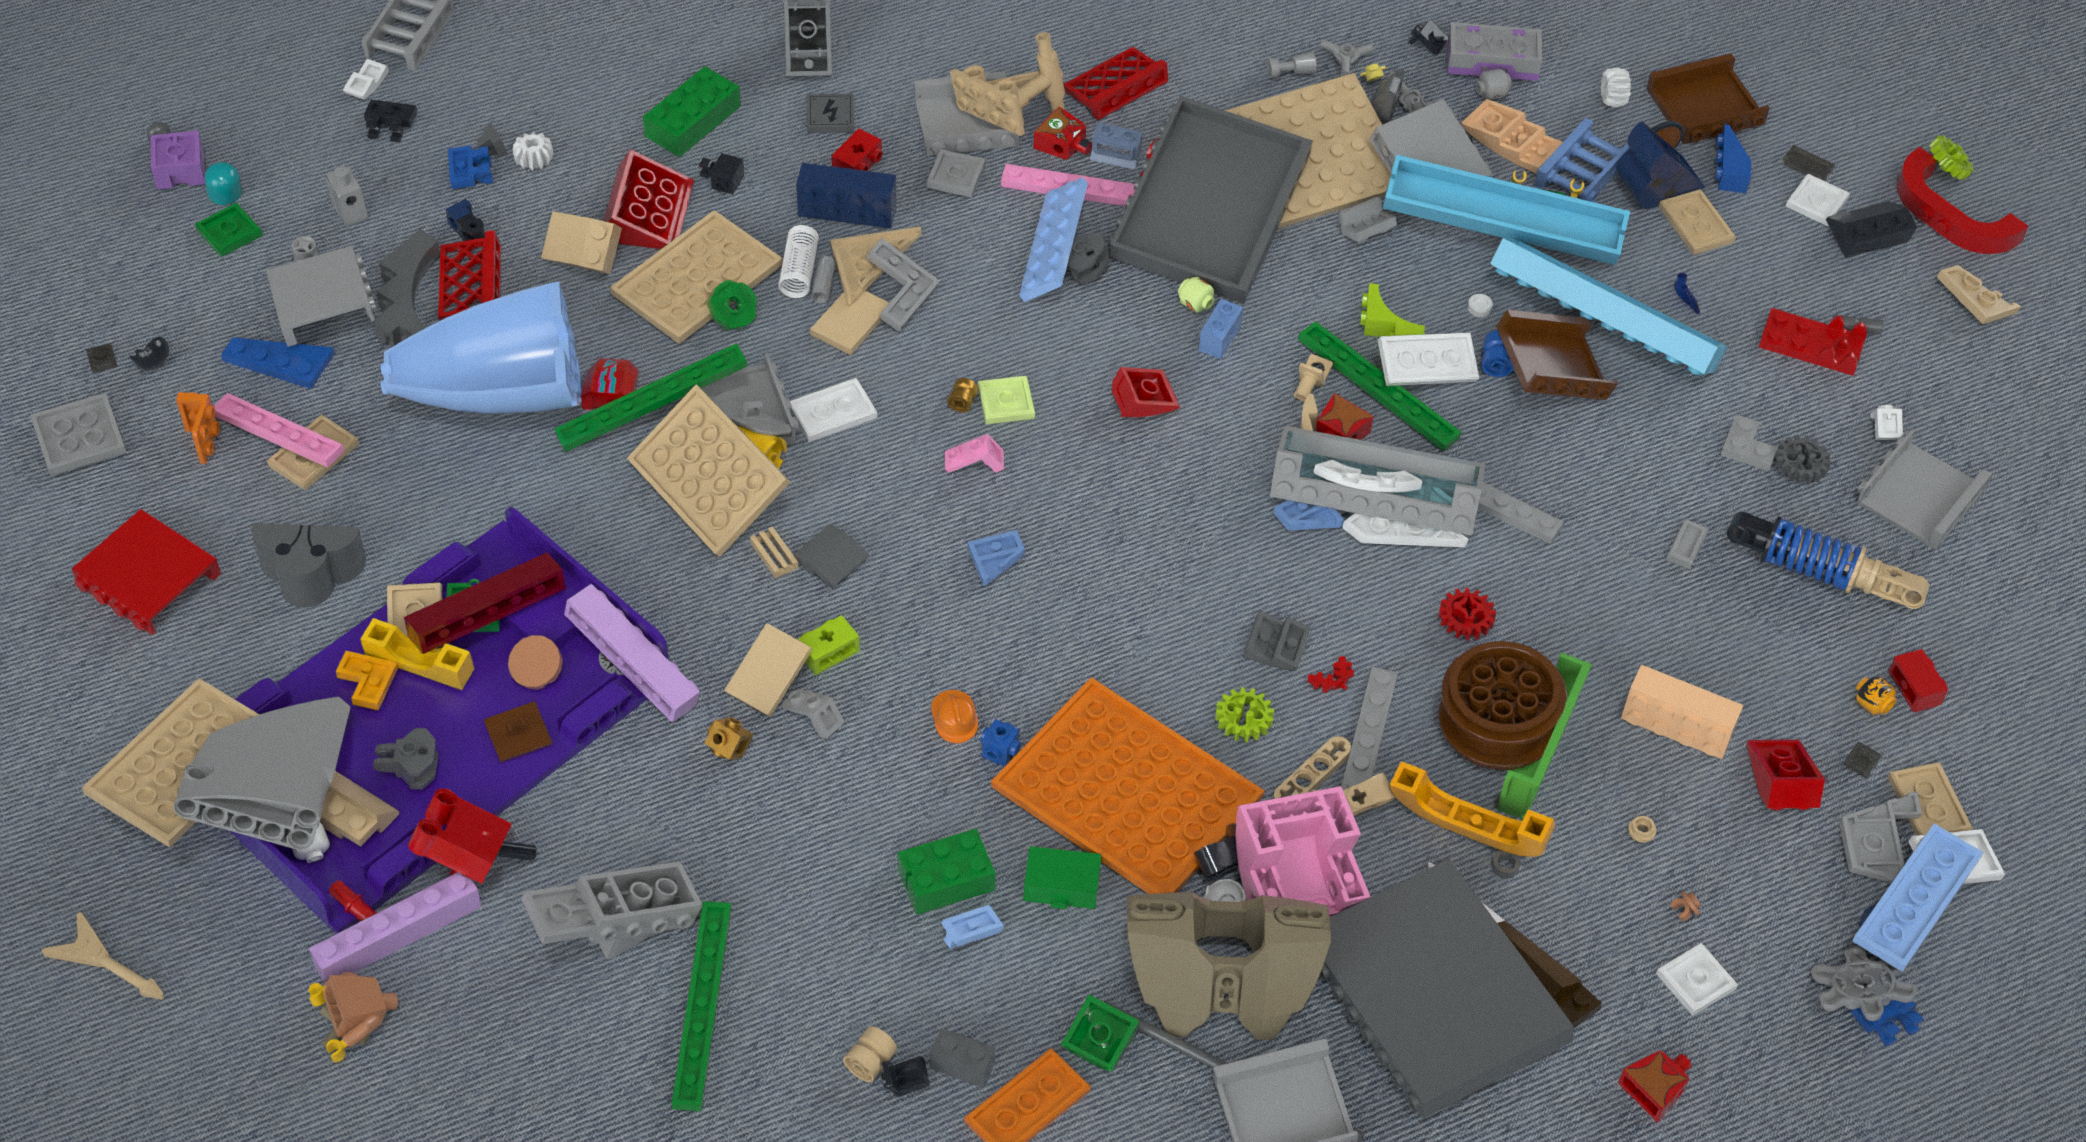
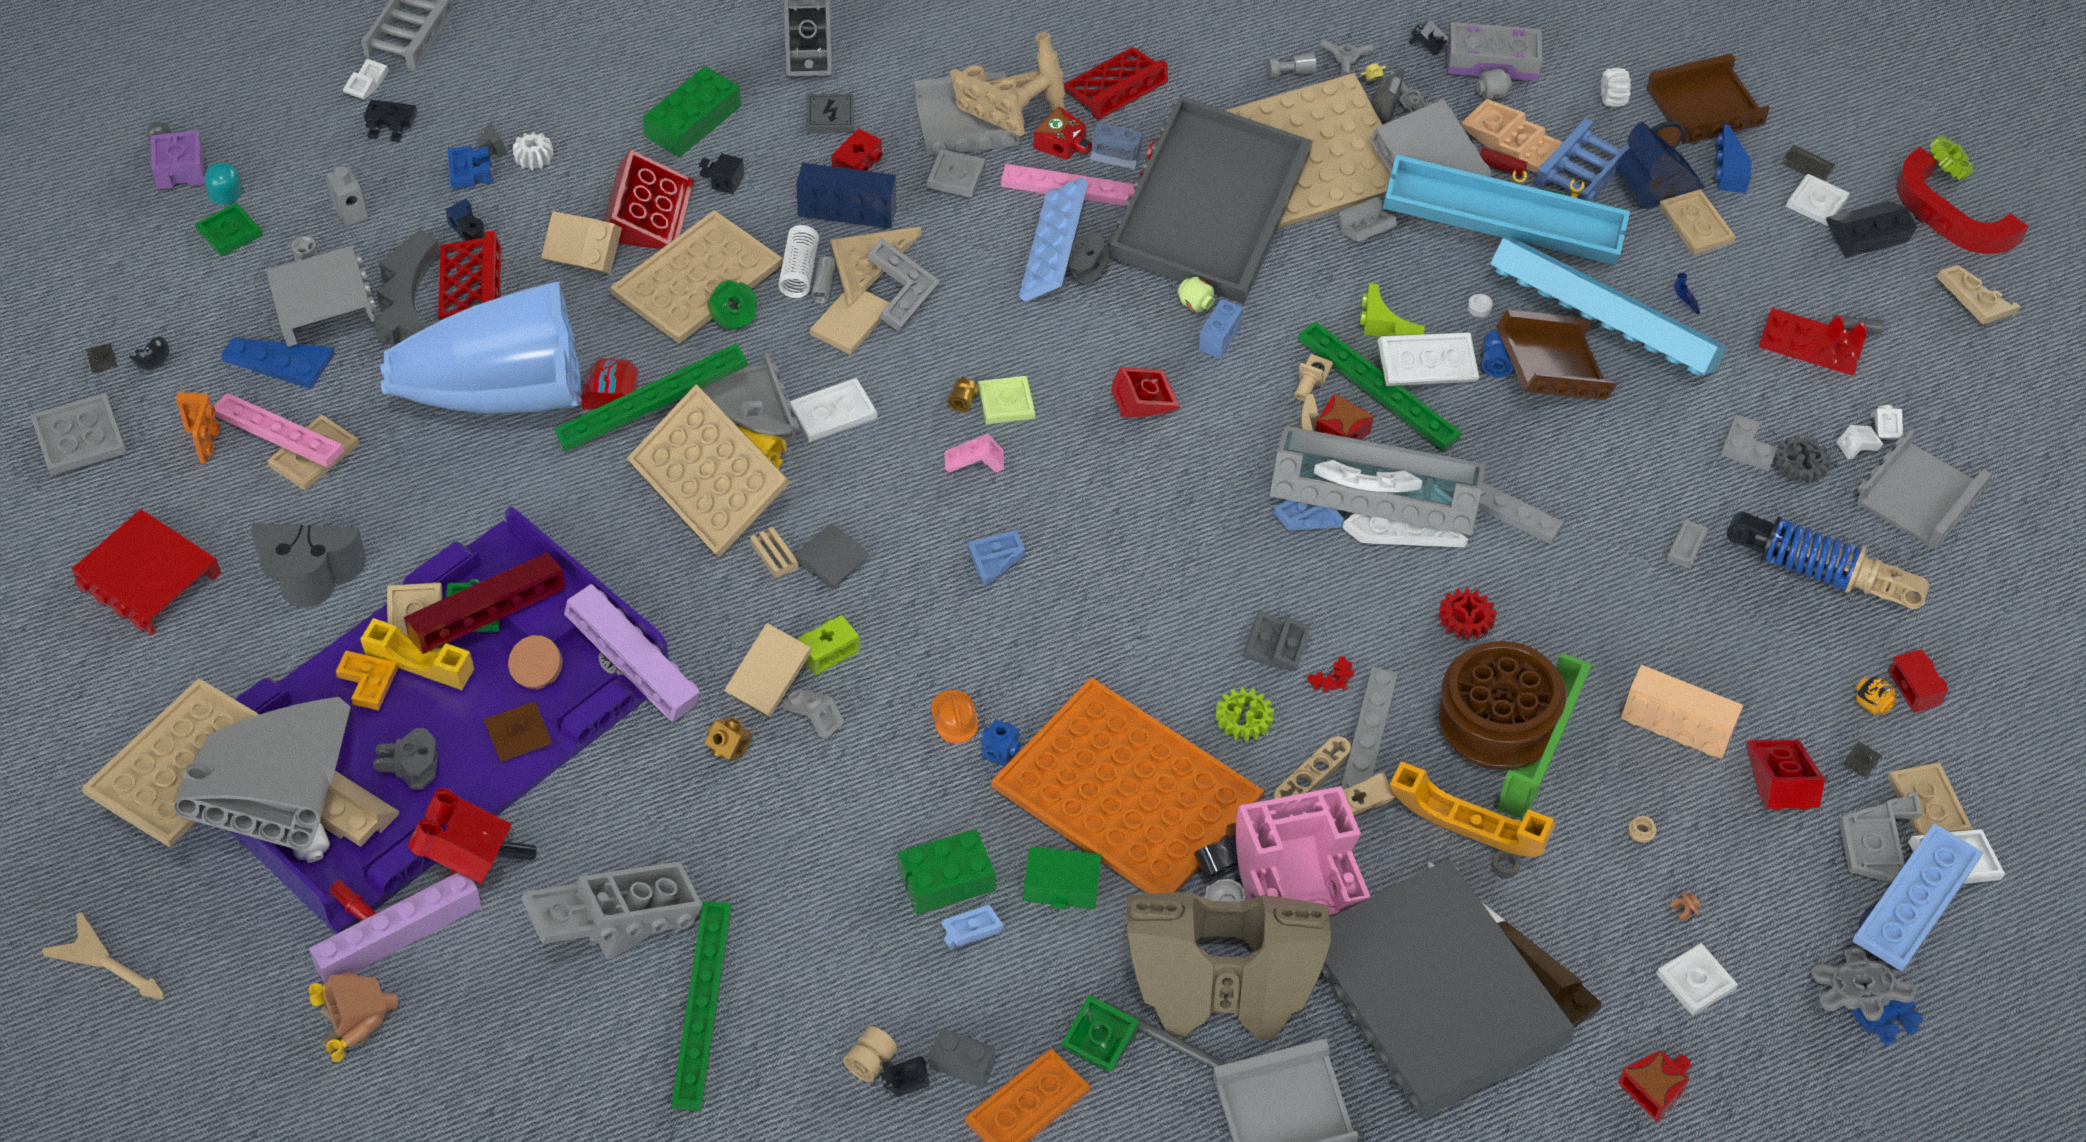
(1506, 168): none -> red piece
(1857, 439): none -> white bracket

